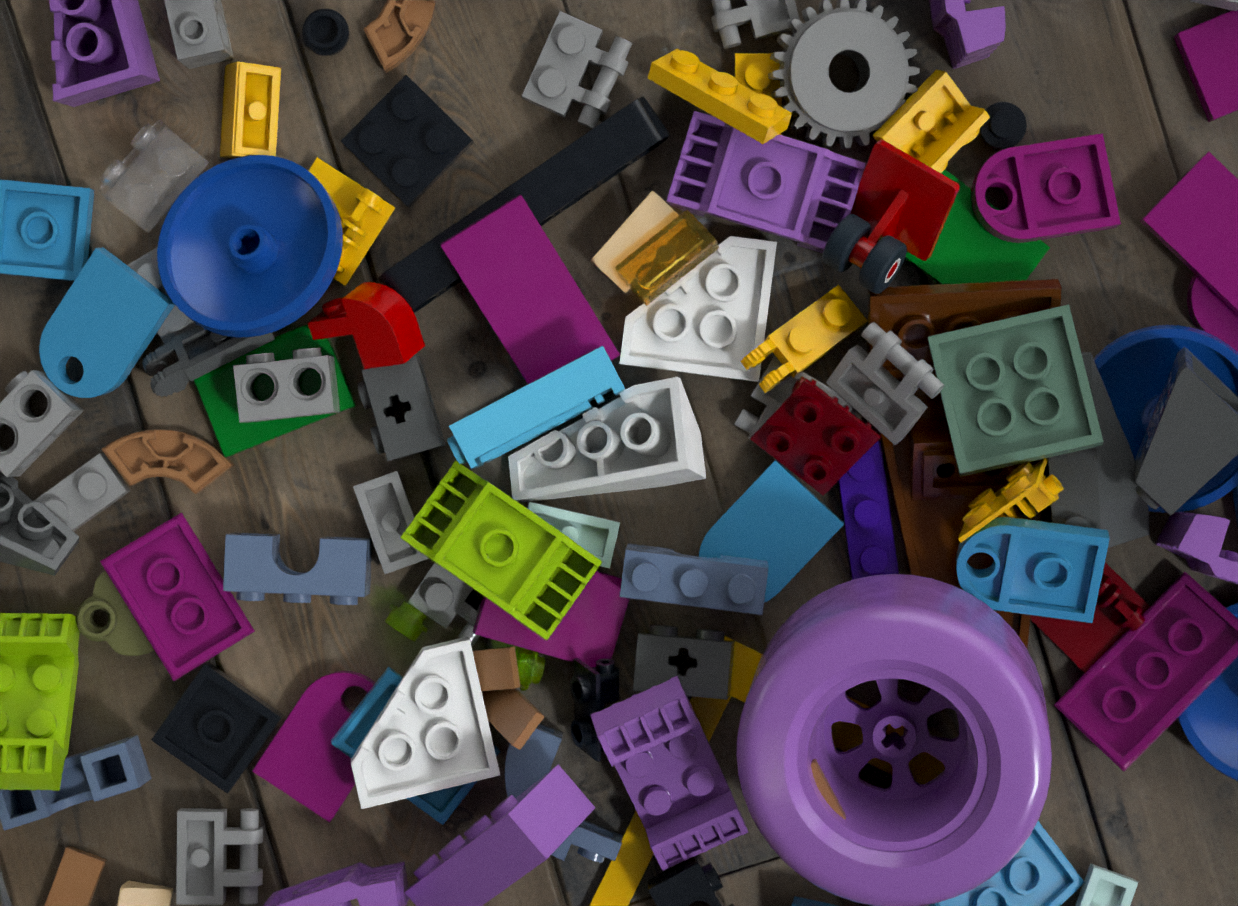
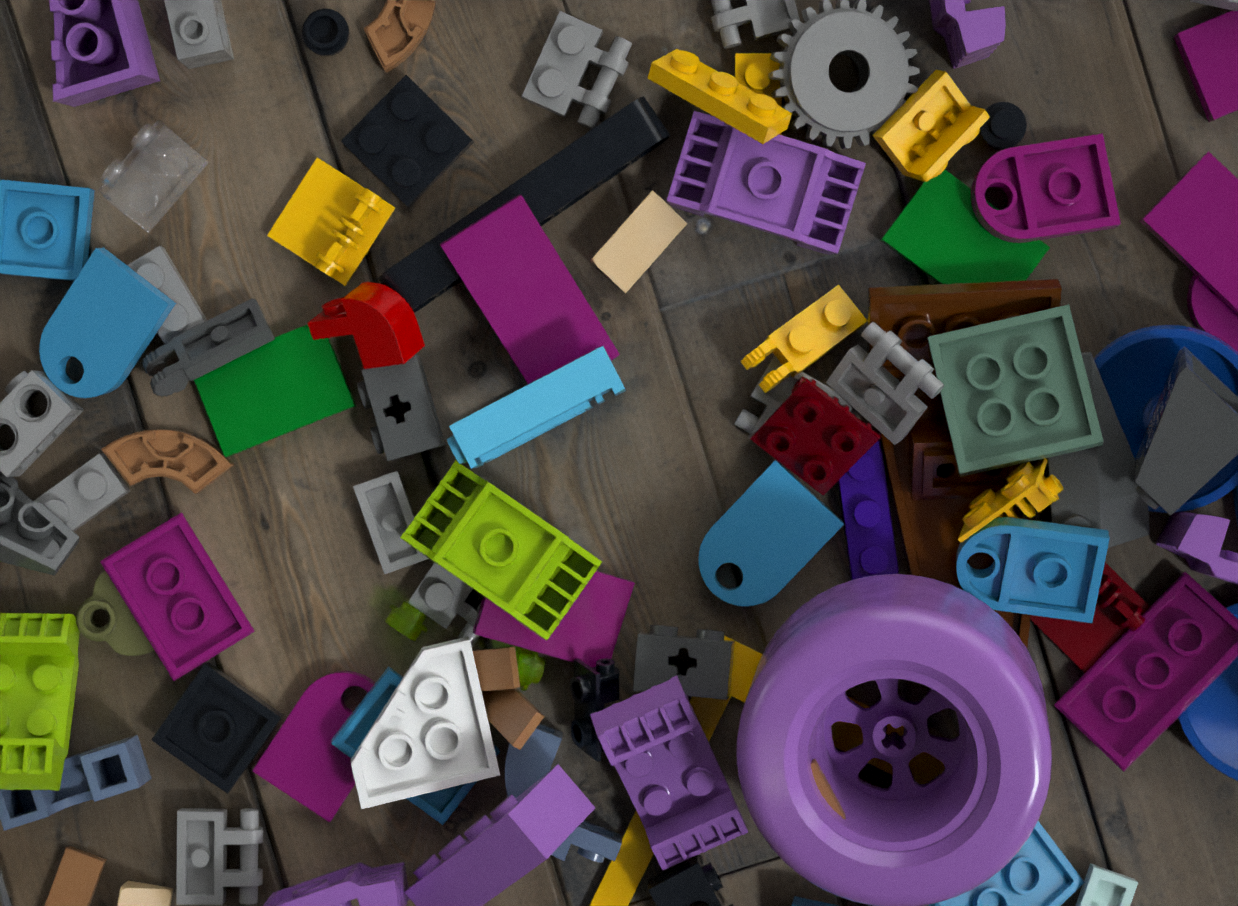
(250, 110): yellow slope -> none
(250, 246): blue dish -> none
(256, 568): sand blue arch -> none
(287, 398): light grey brick -> none
(588, 531): light aqua plate -> none
(626, 445): white wedge -> none
(667, 257): clear yellow plate -> none
(694, 581): sand blue arch -> none
(707, 315): white plate -> none
(902, 206): red plate -> none

